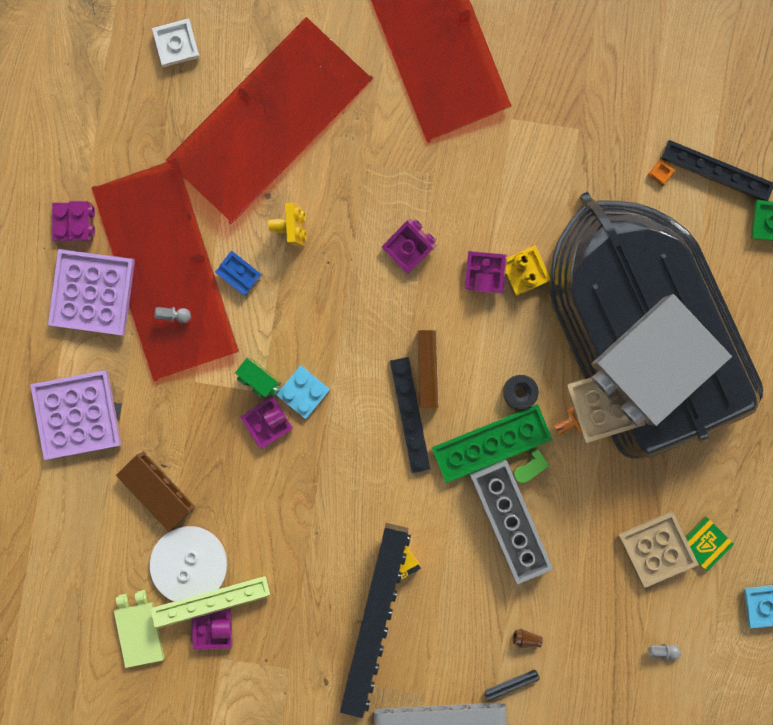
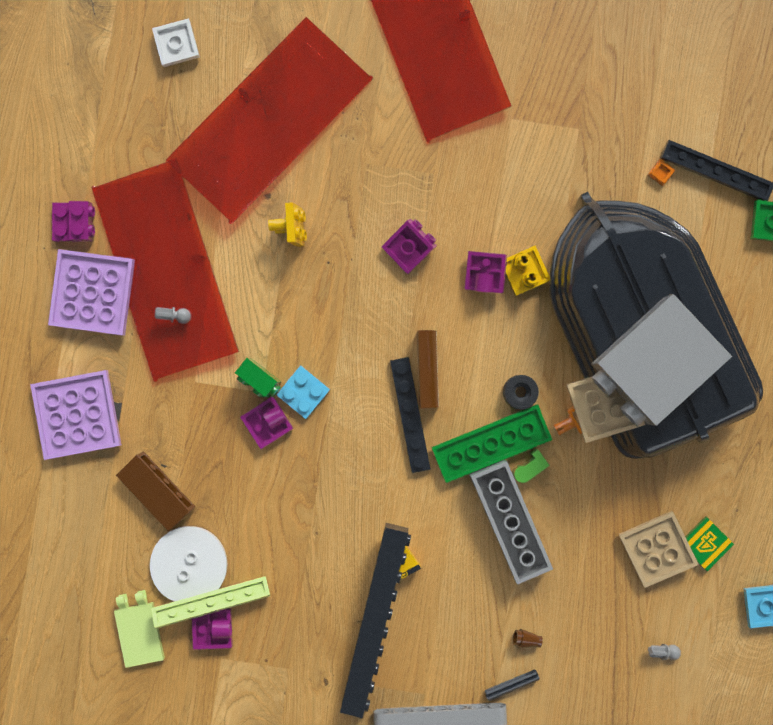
(238, 273): blue plate -> none

